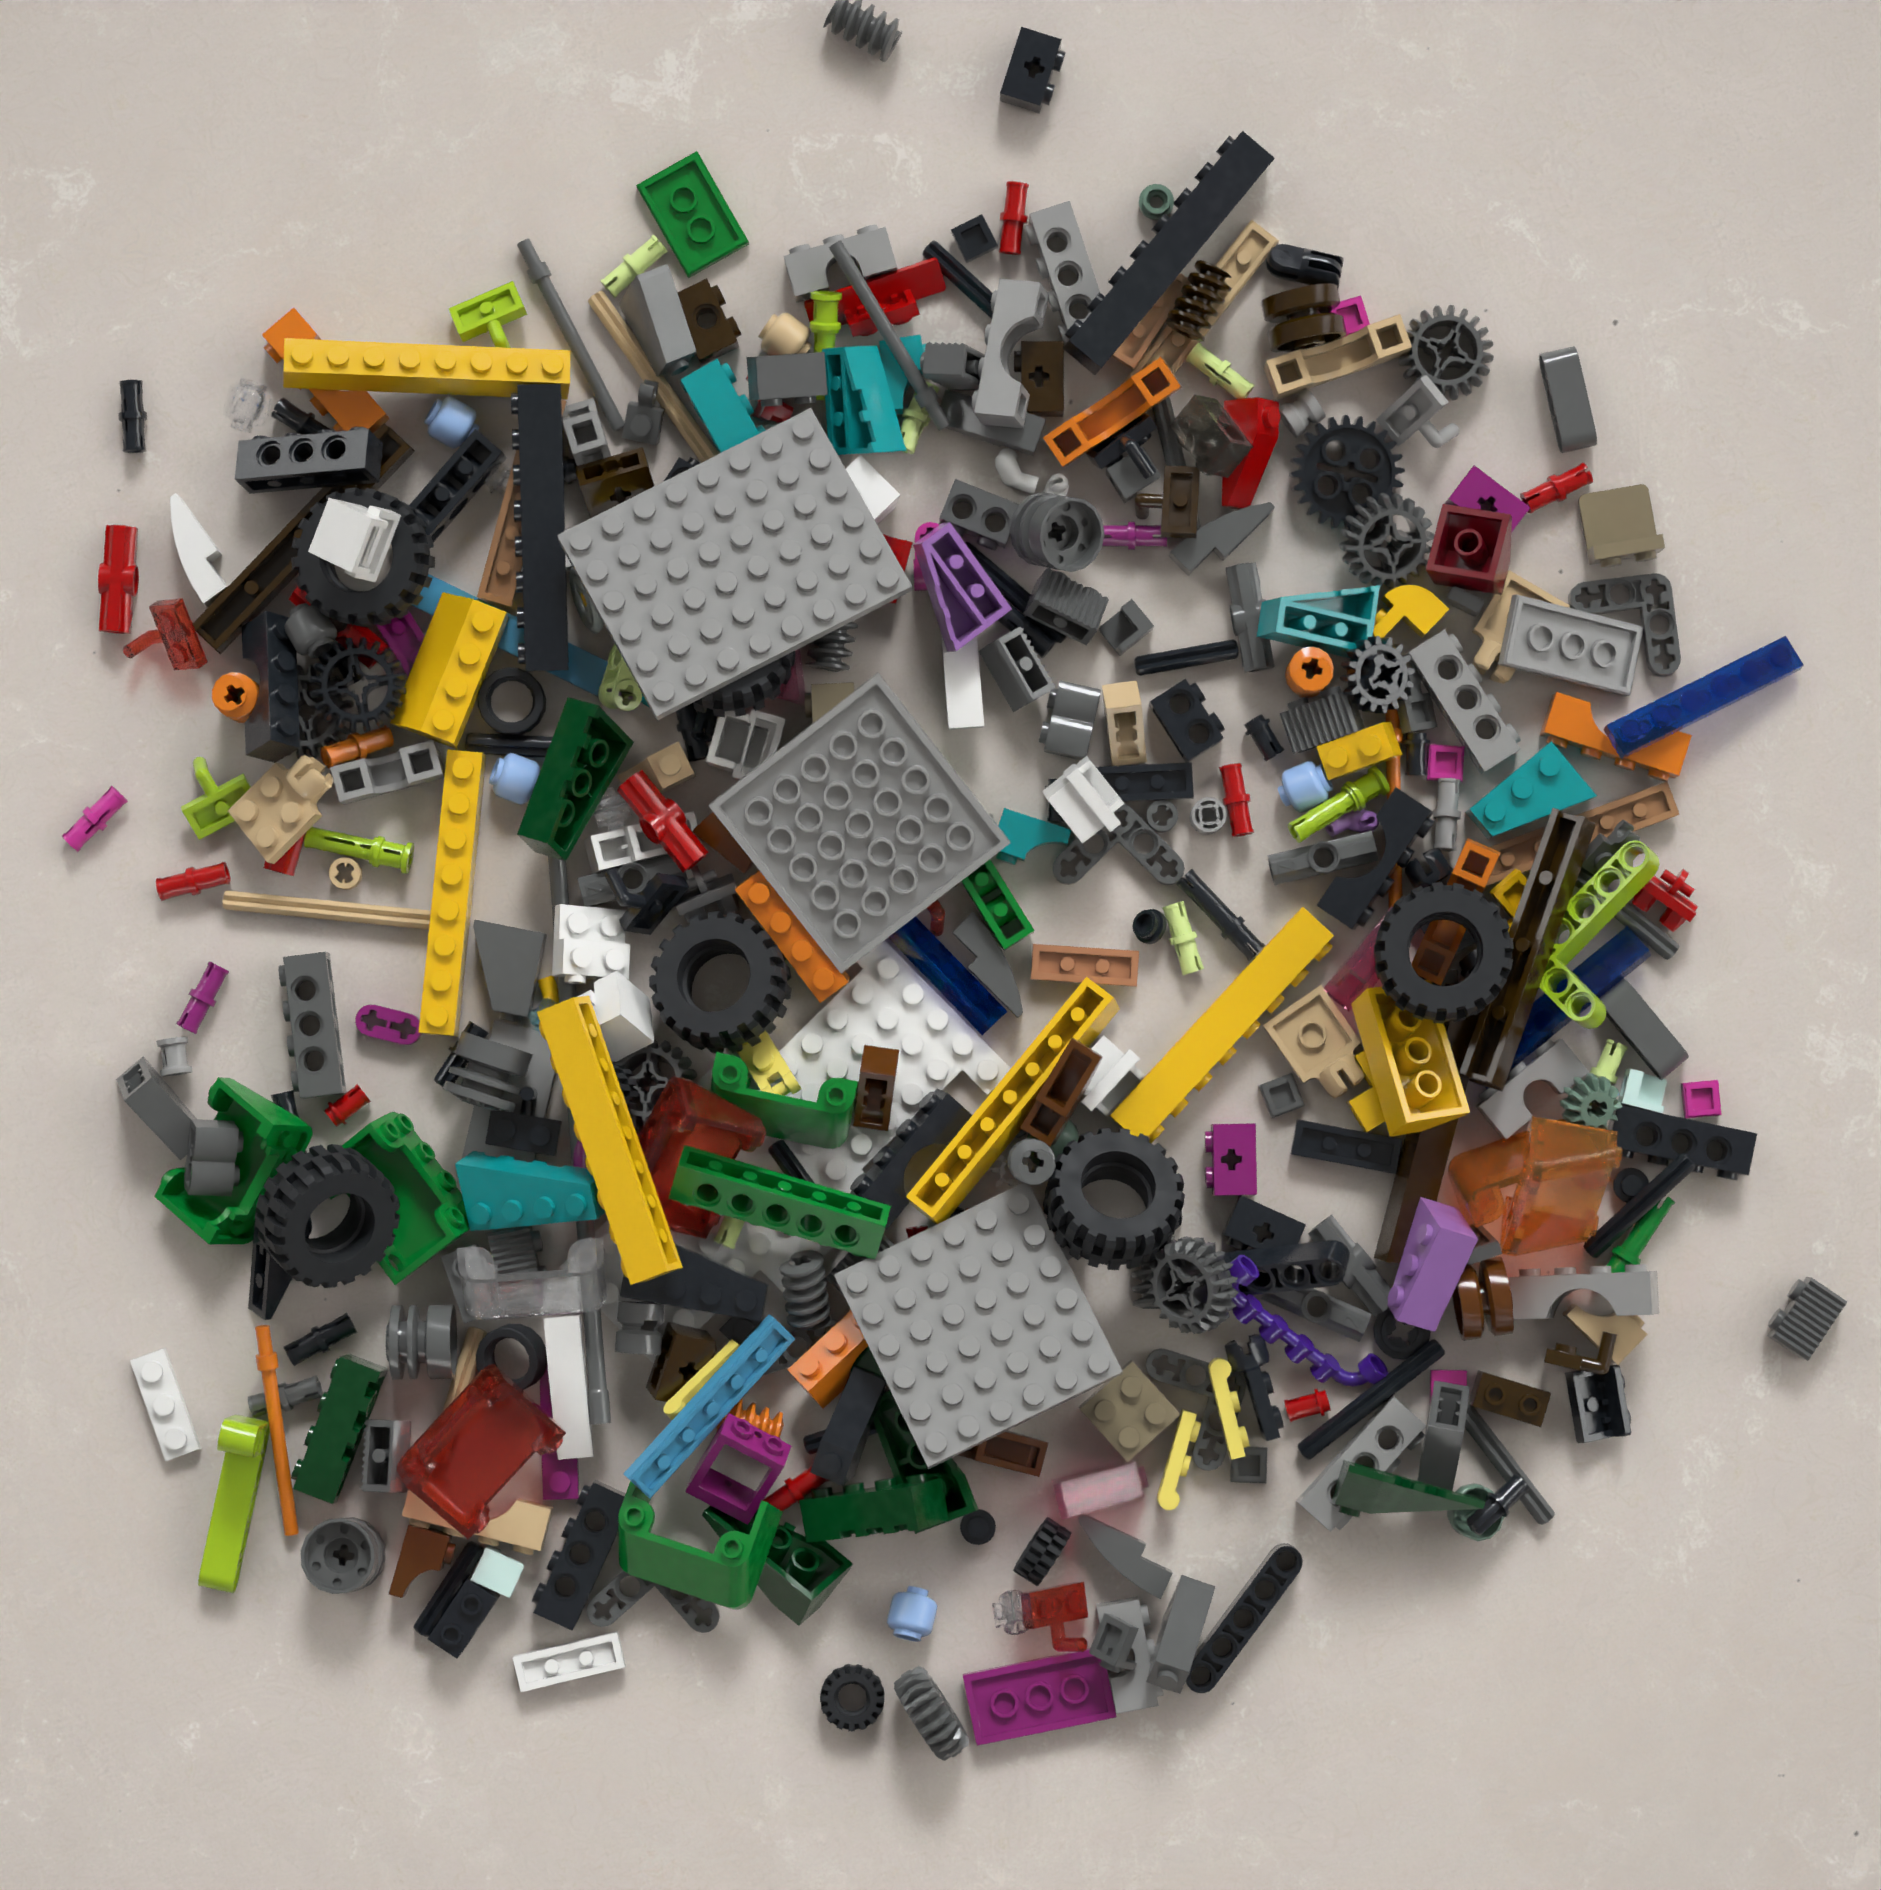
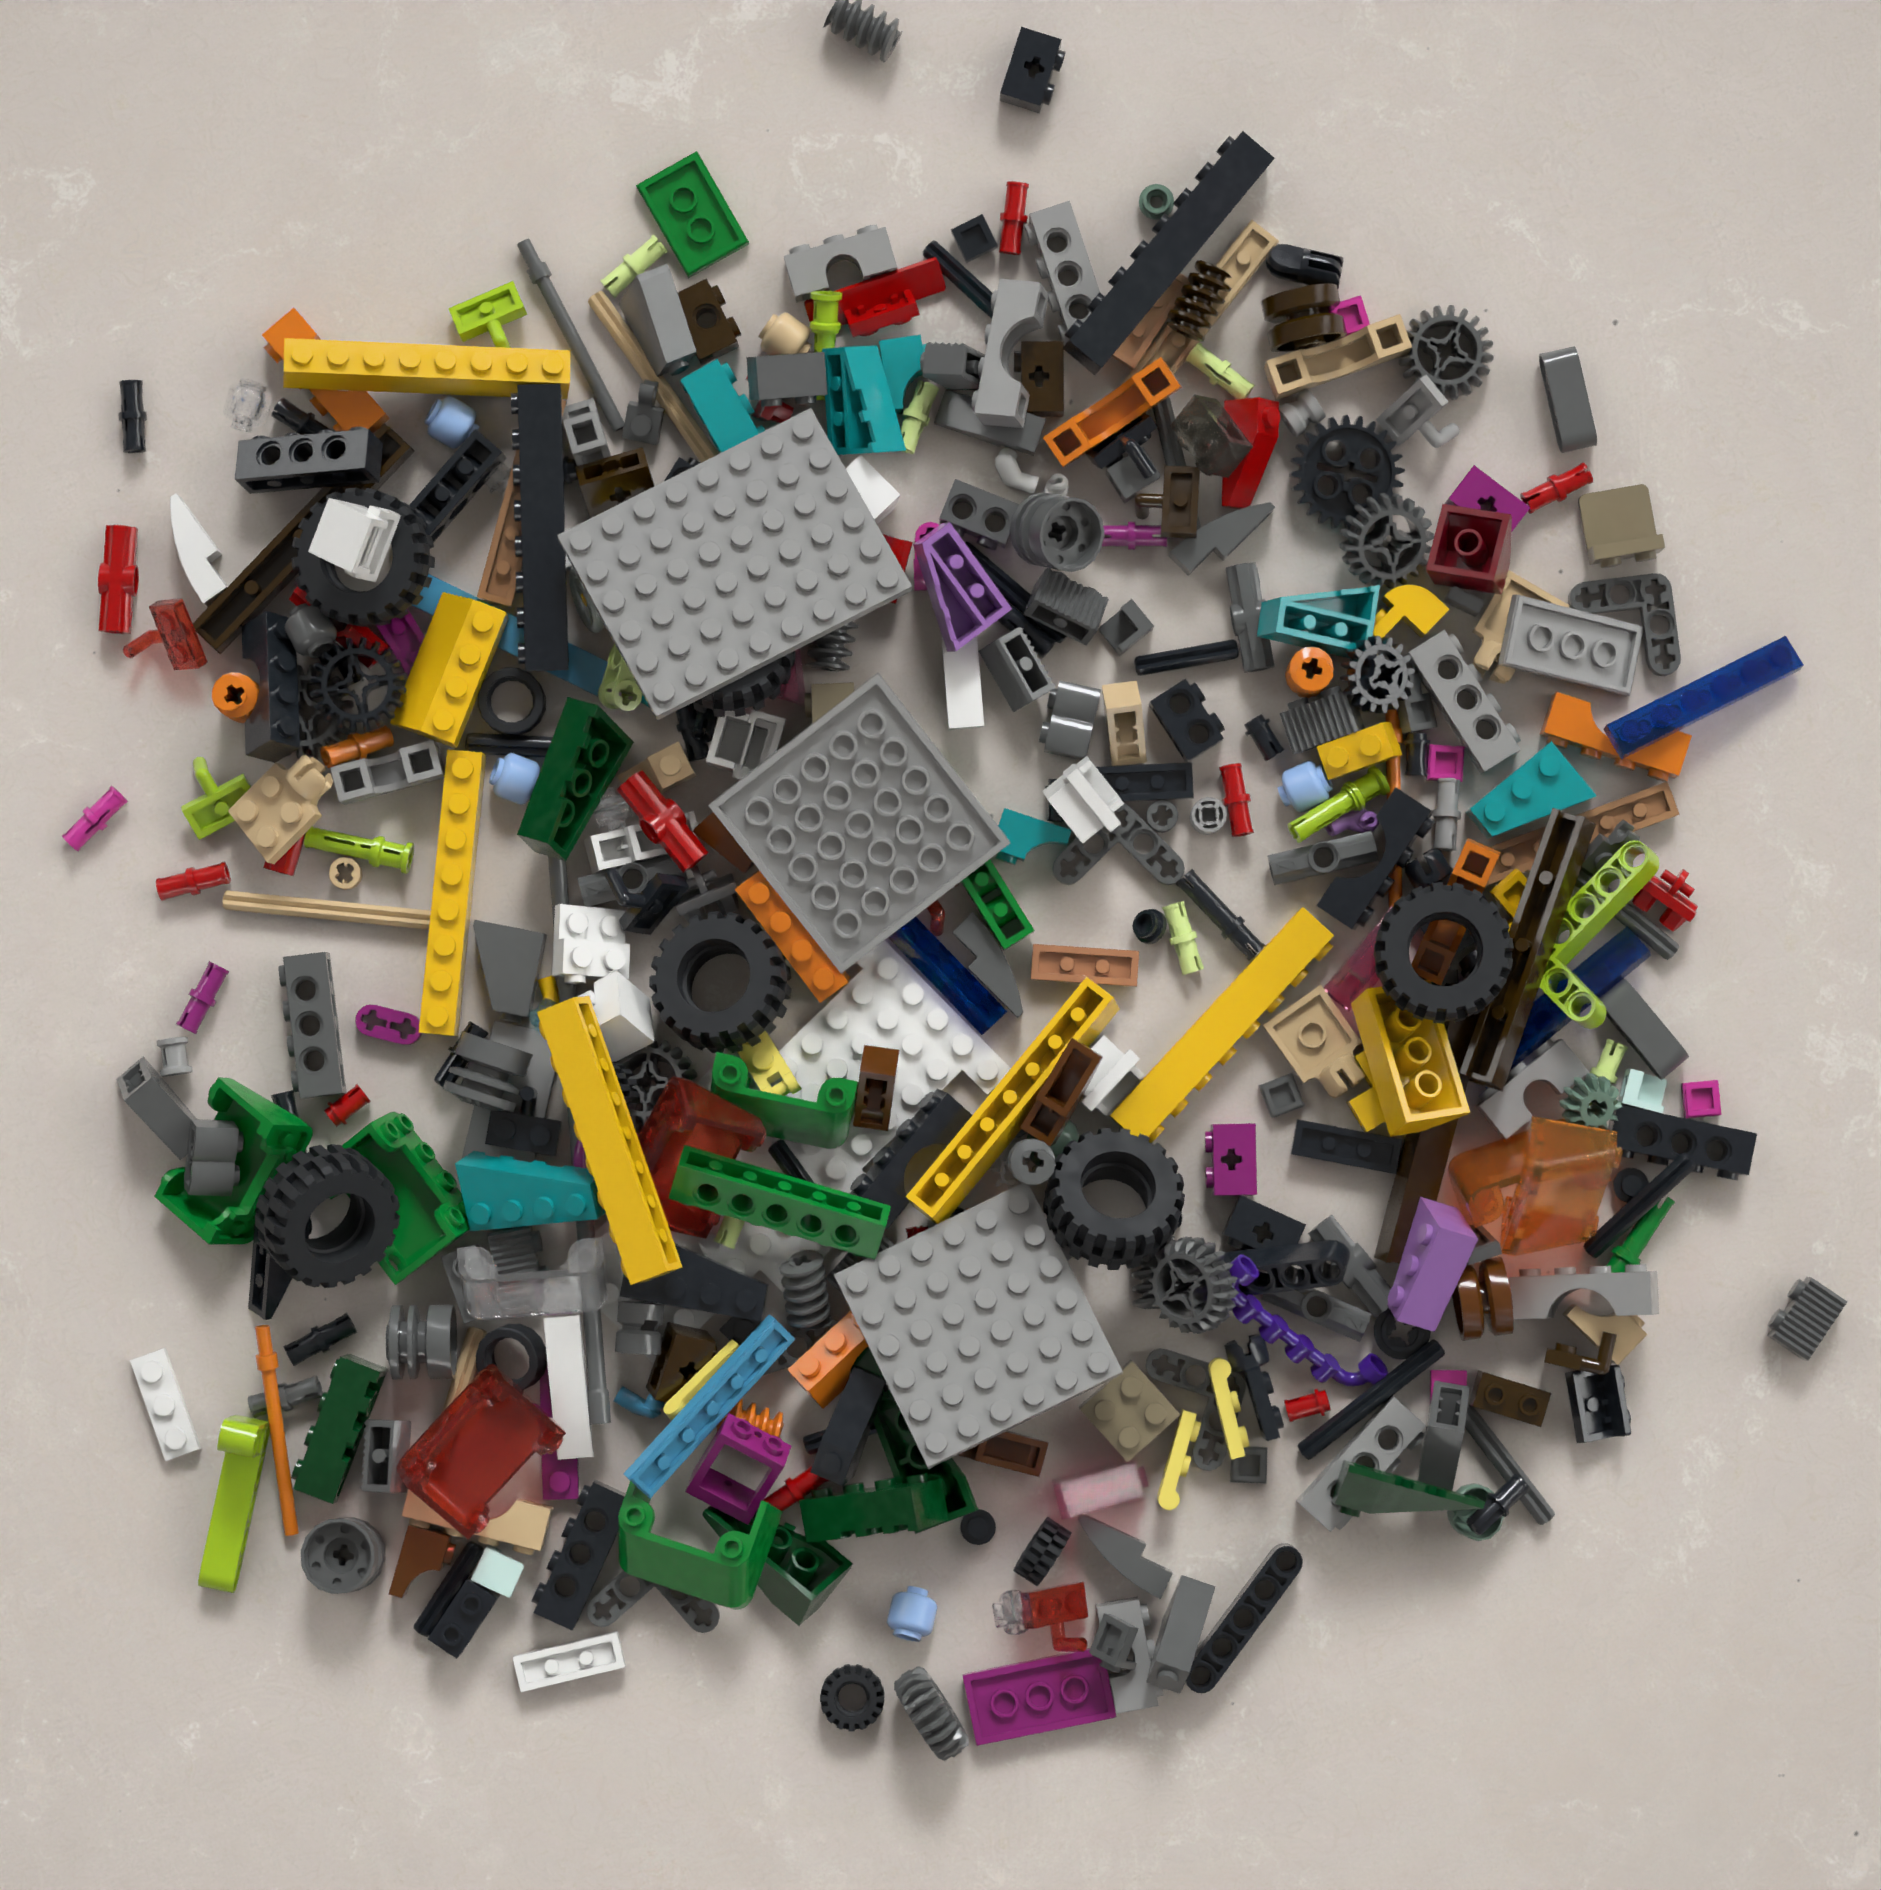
(634, 1403): none -> dark azure arm
(926, 395): dark grey bar -> none

